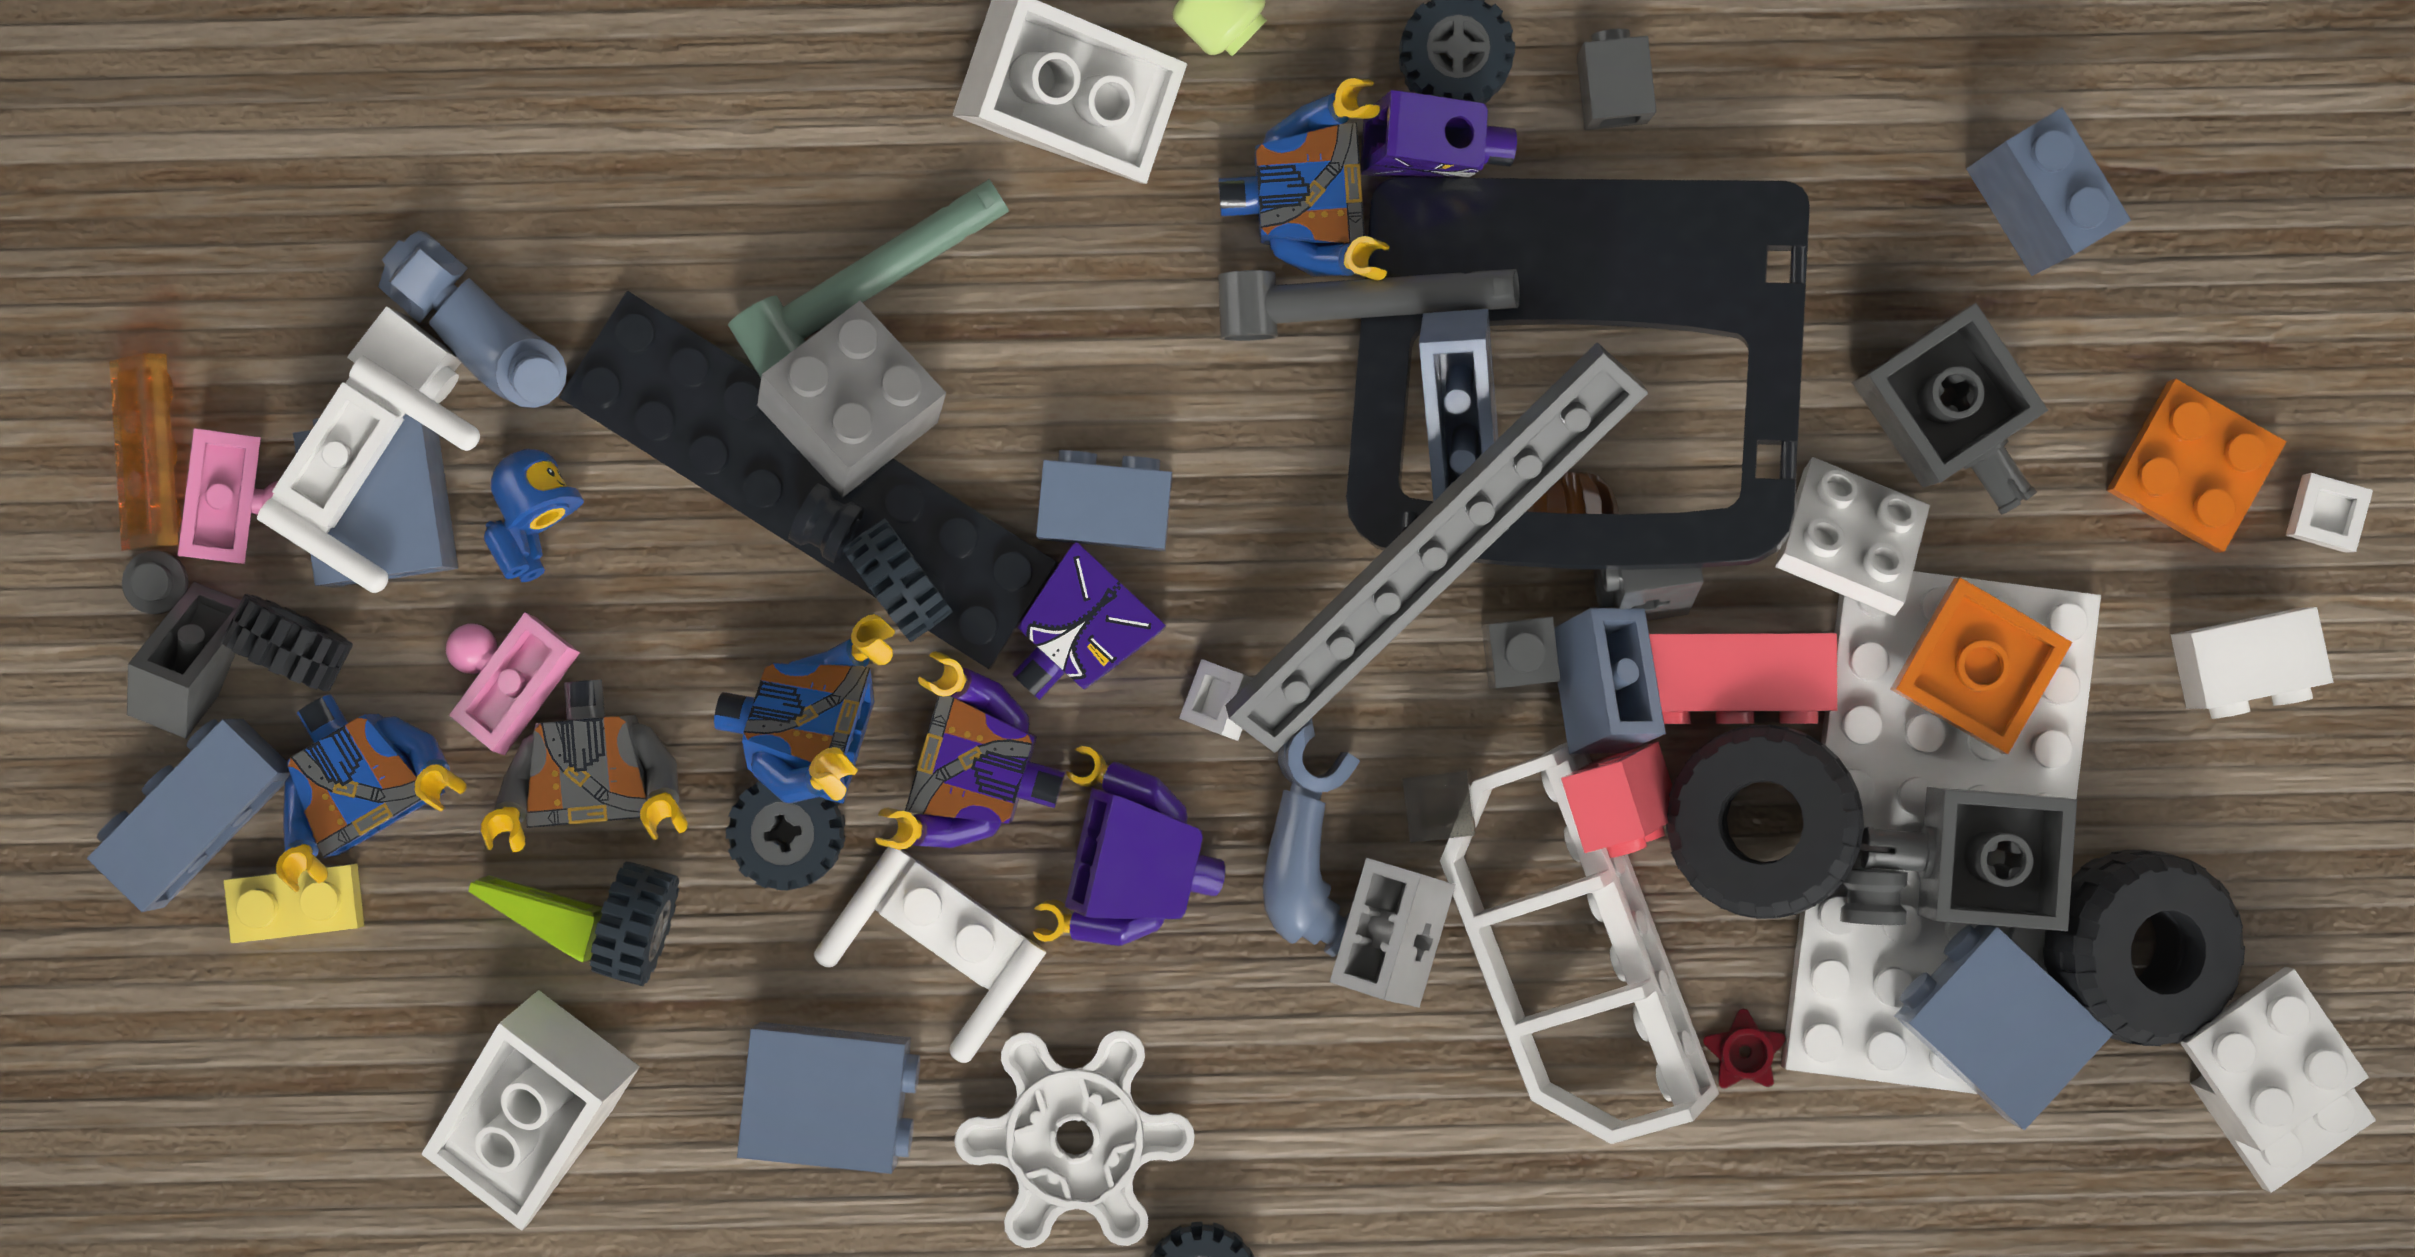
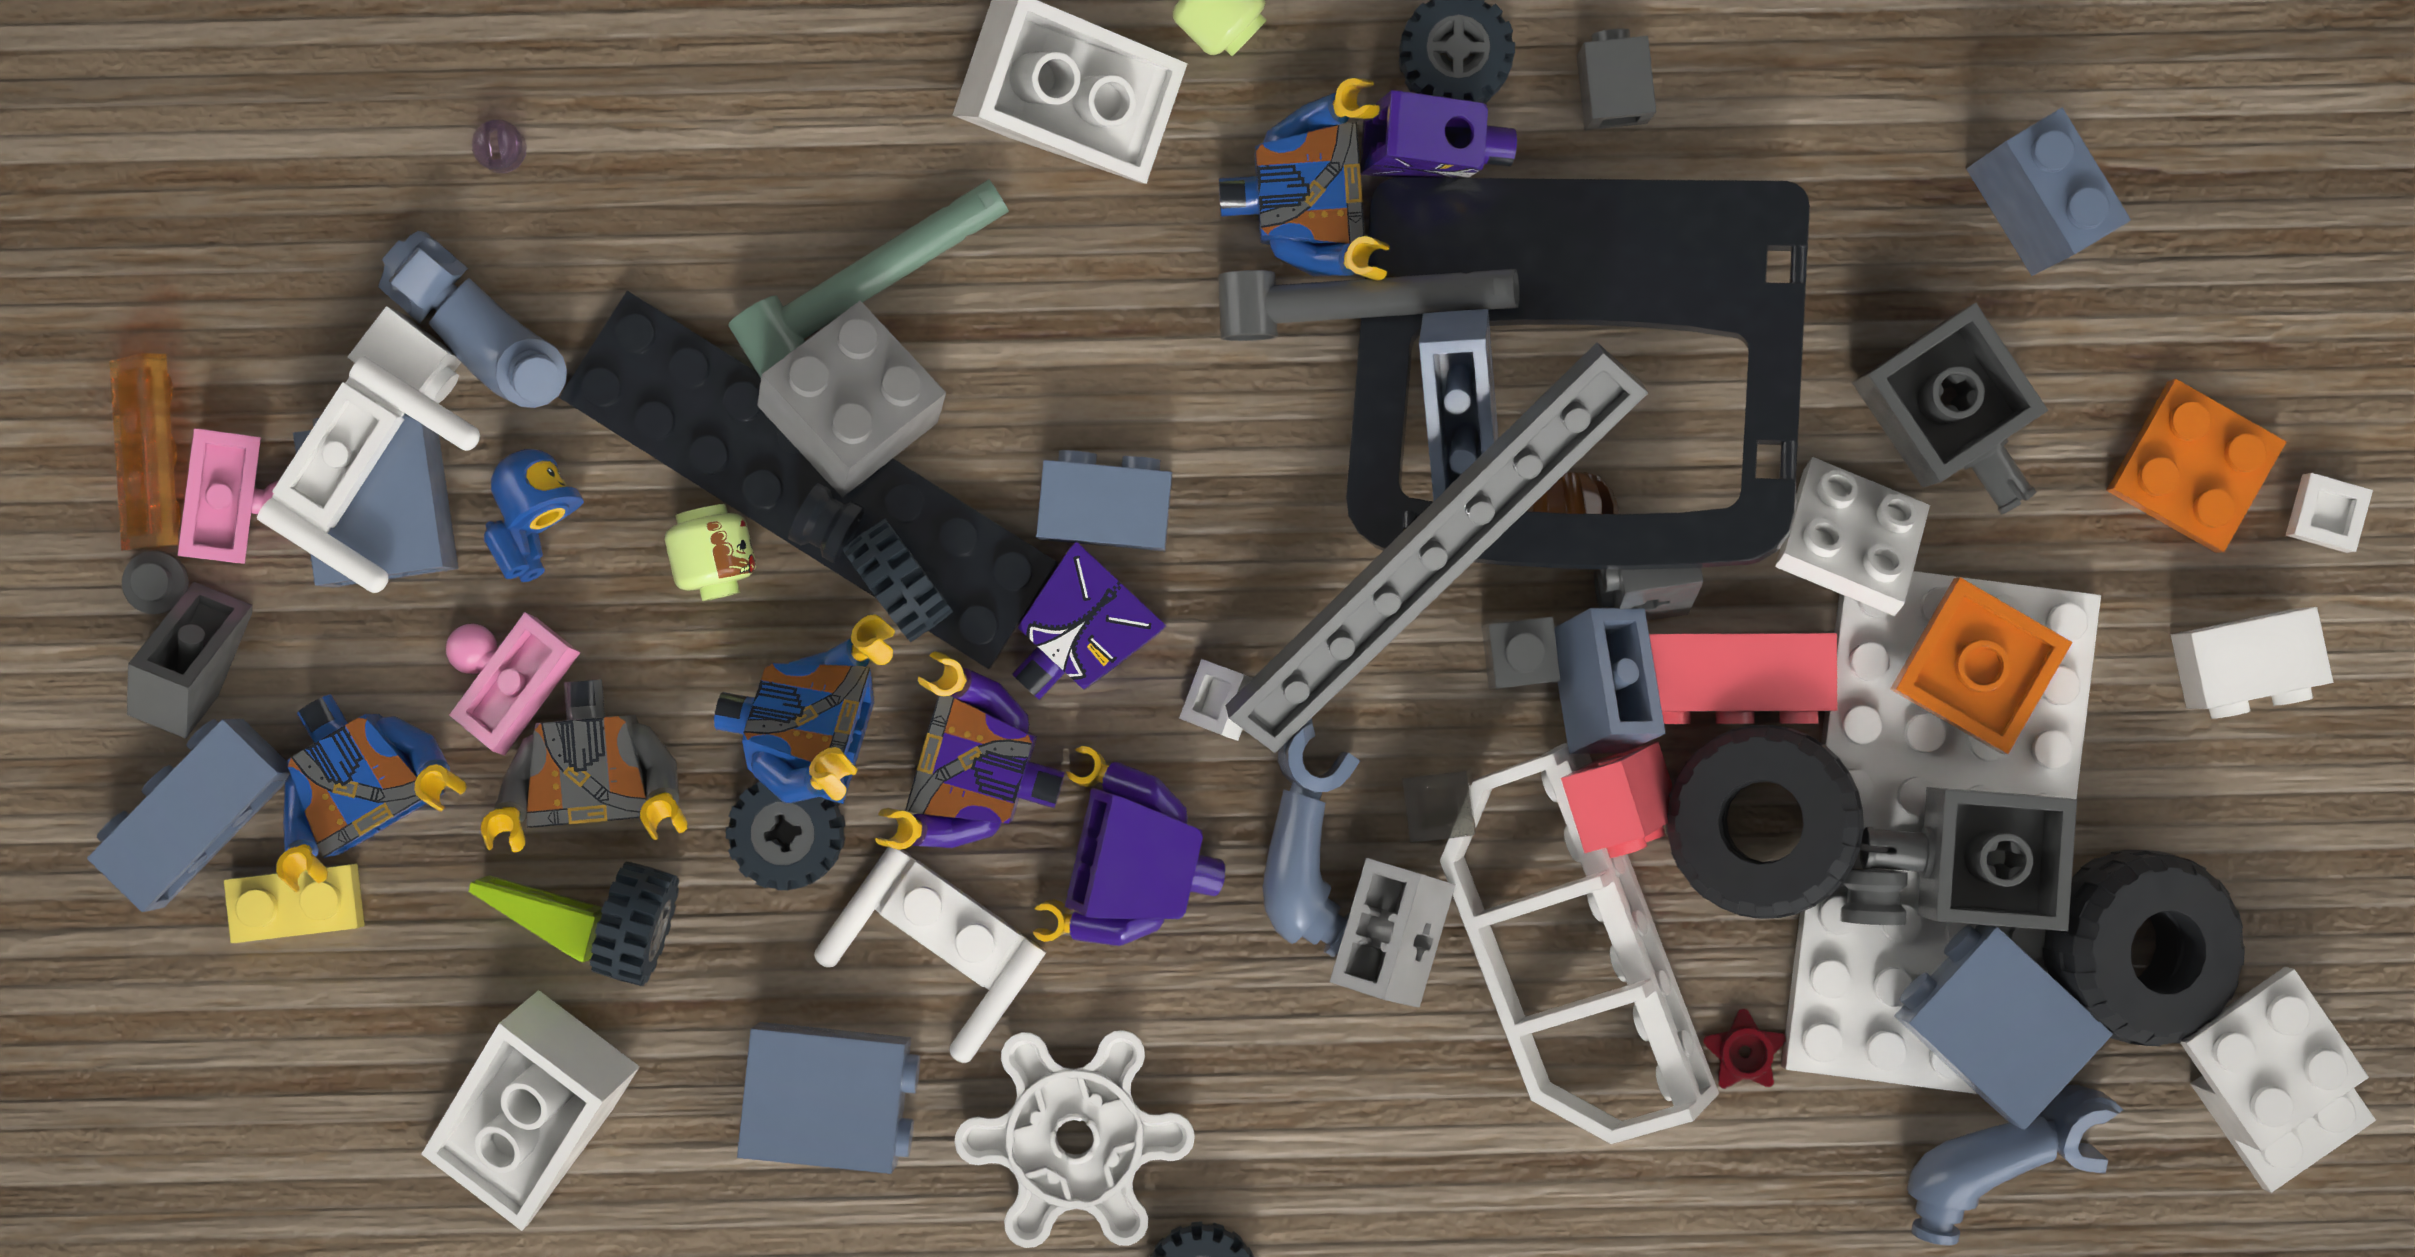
(286, 642): black tyre -> none
(510, 142): none -> hinge
(710, 551): none -> yellowish green head
(1969, 1166): none -> sand blue piece

